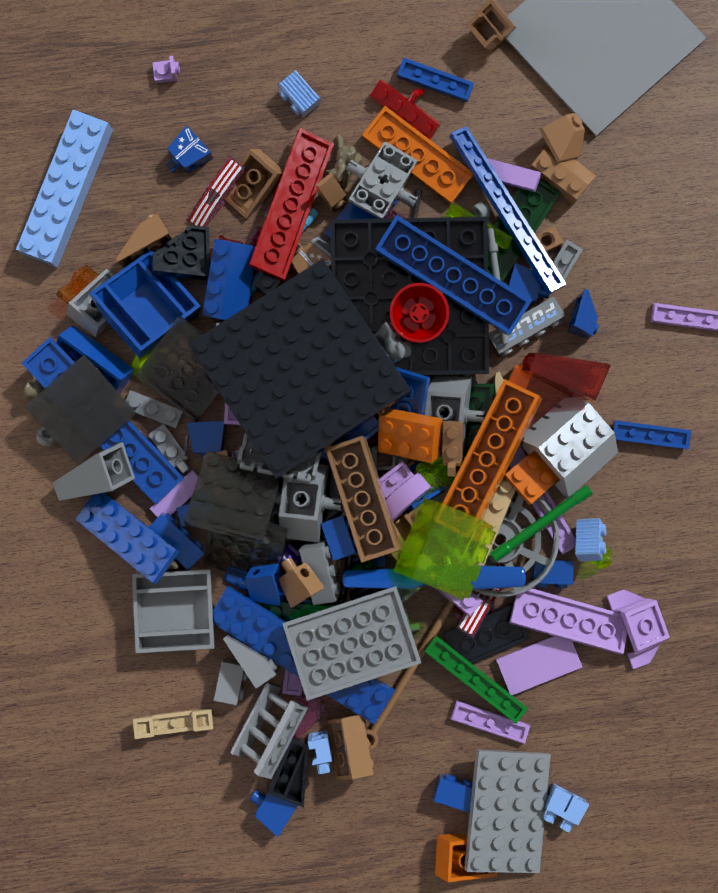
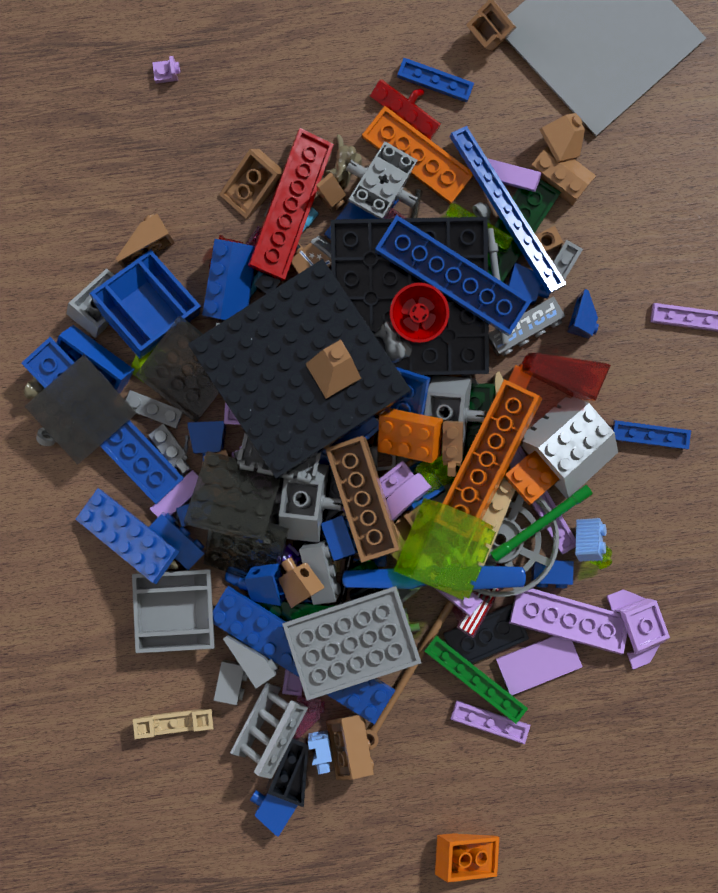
(65, 188): light blue brick -> none
(79, 281): clear orange slope -> none
(96, 475): light grey slope -> none
(185, 255): black plate -> none
(187, 152): blue torso -> none
(216, 193): slope -> none
(298, 94): light blue brick -> none
(333, 369): none -> medium nougat slope
(453, 792): blue brick -> none
(507, 811): light grey plate -> none
(565, 805): light blue hips -> none

